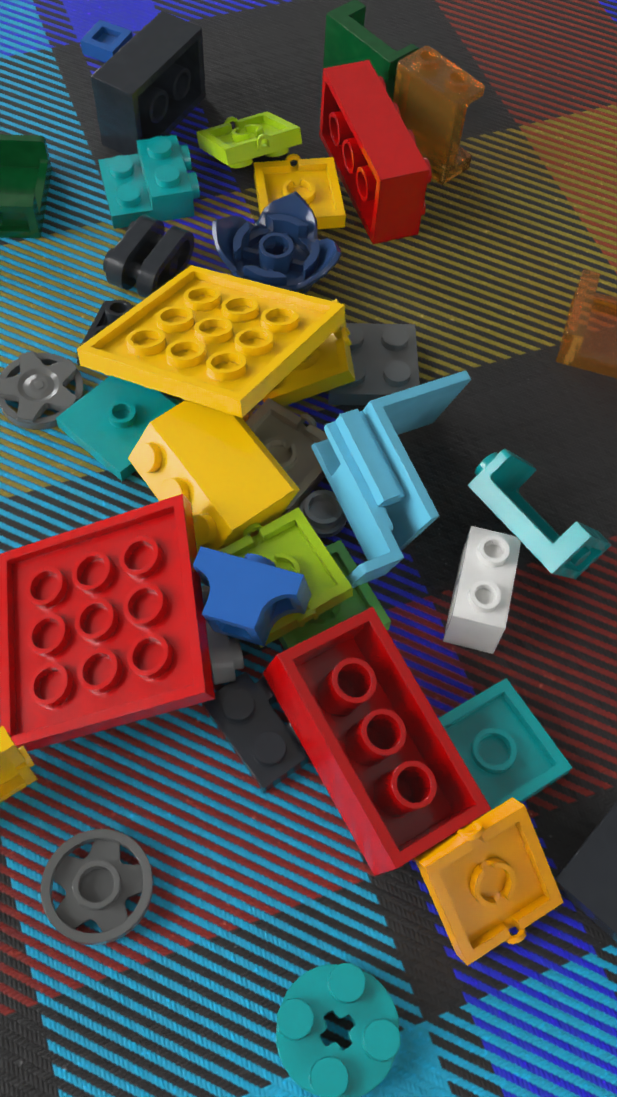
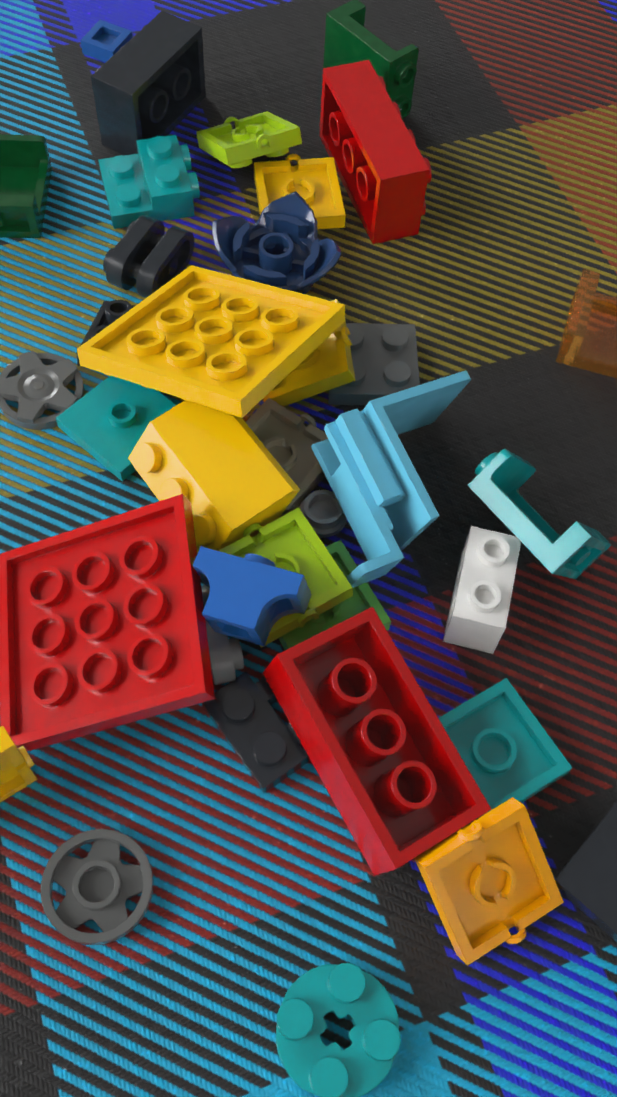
(434, 106): clear orange panel -> none

